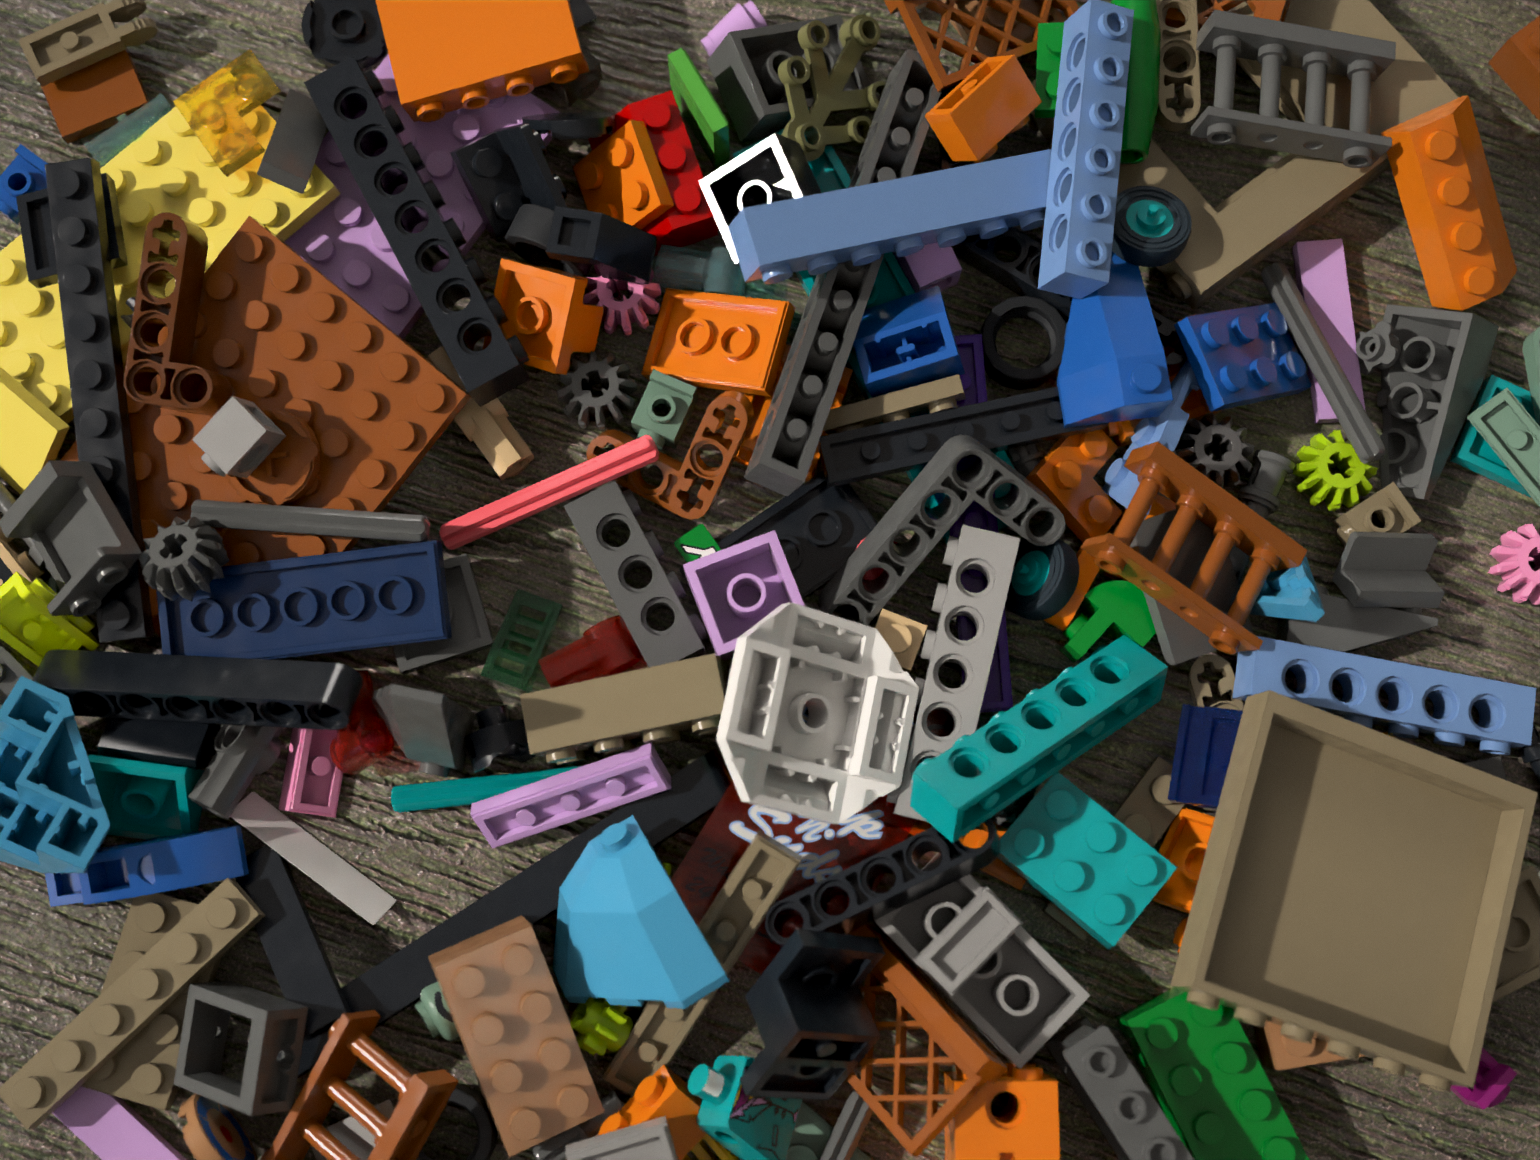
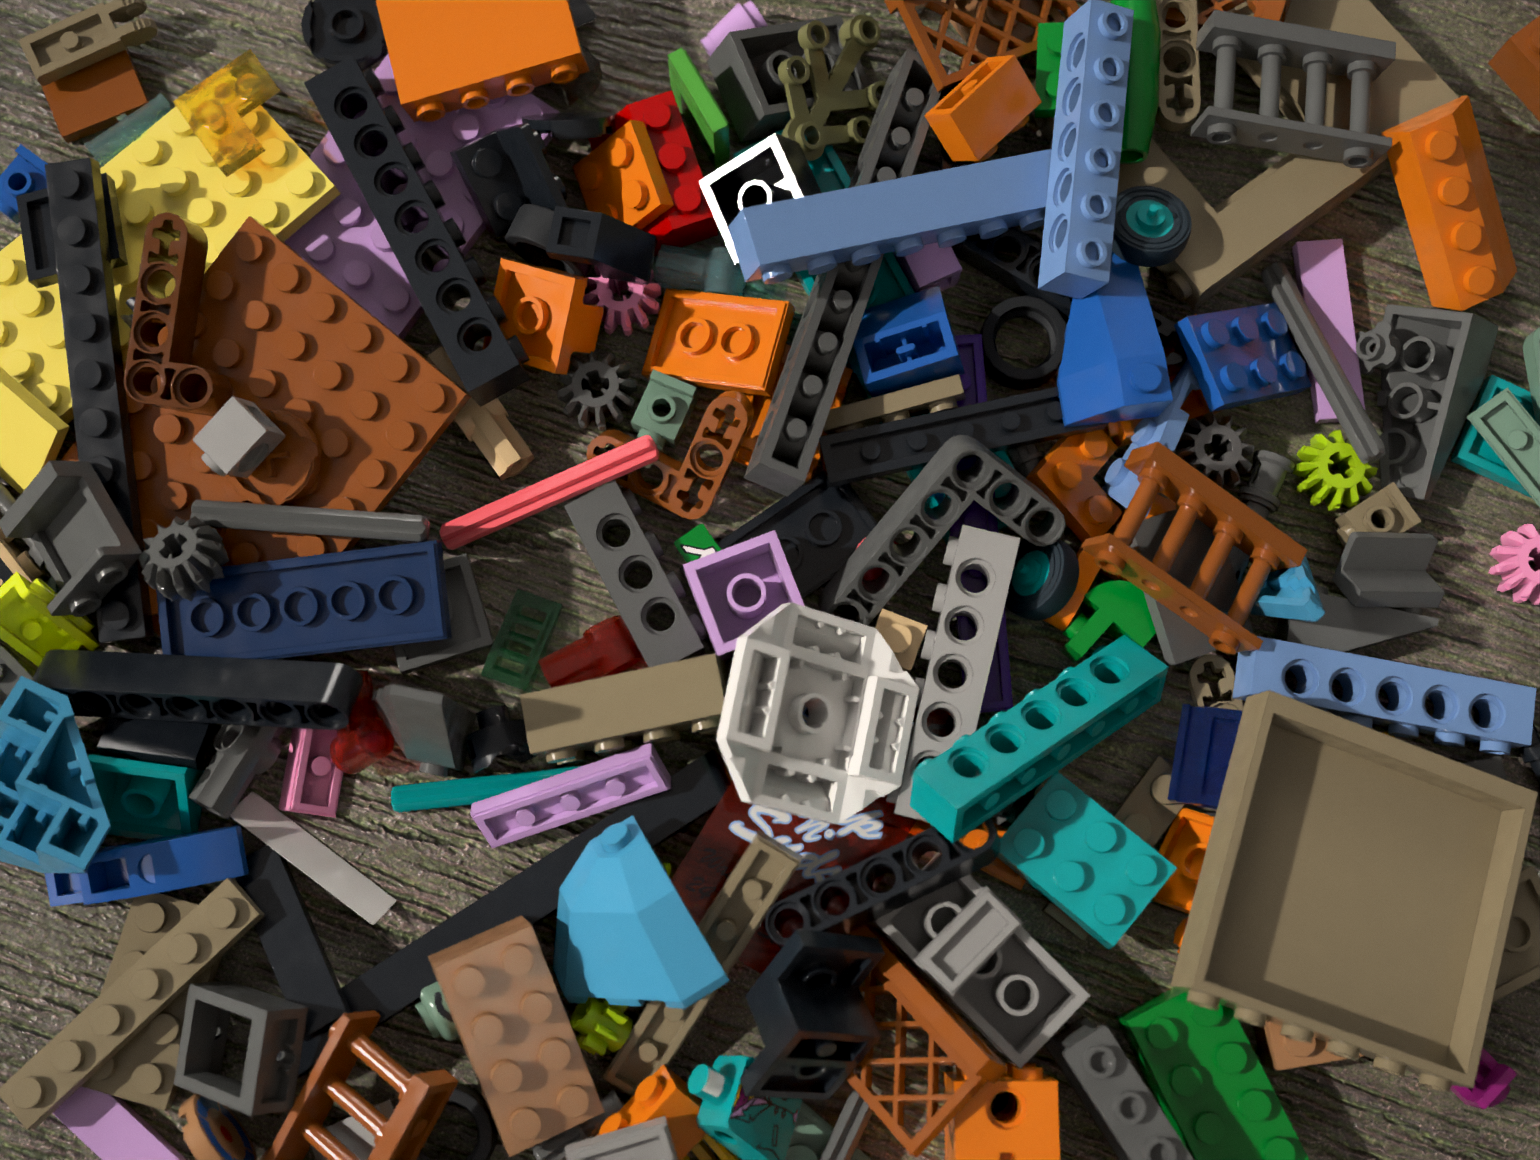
(294, 143): dark grey tile -> none

